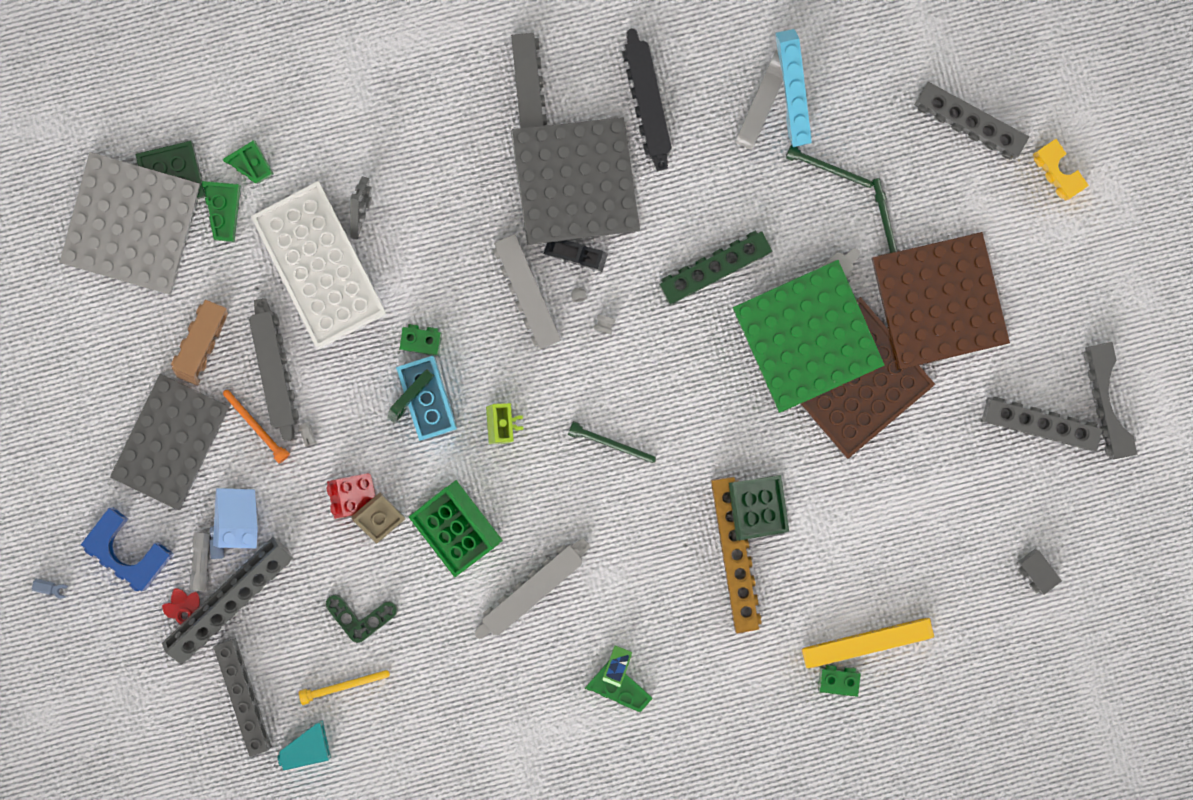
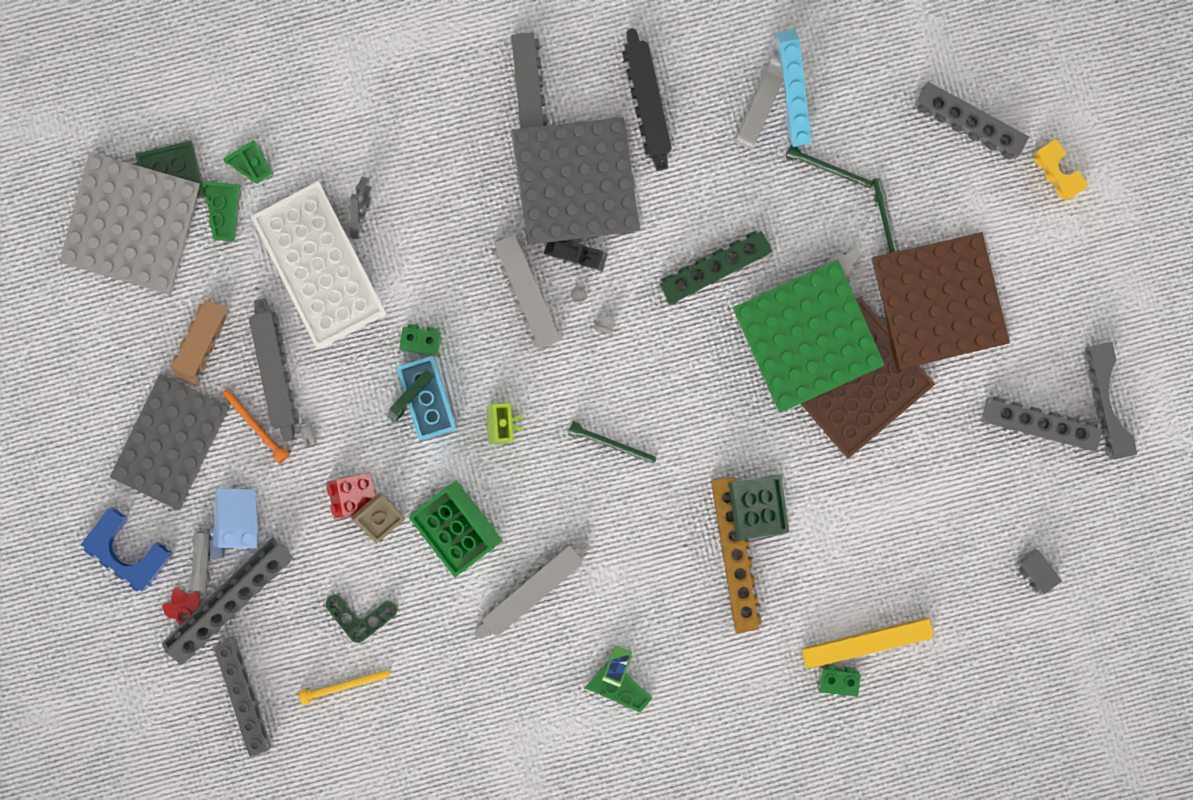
(48, 588): sand blue bar -> none
(306, 749): teal slope -> none

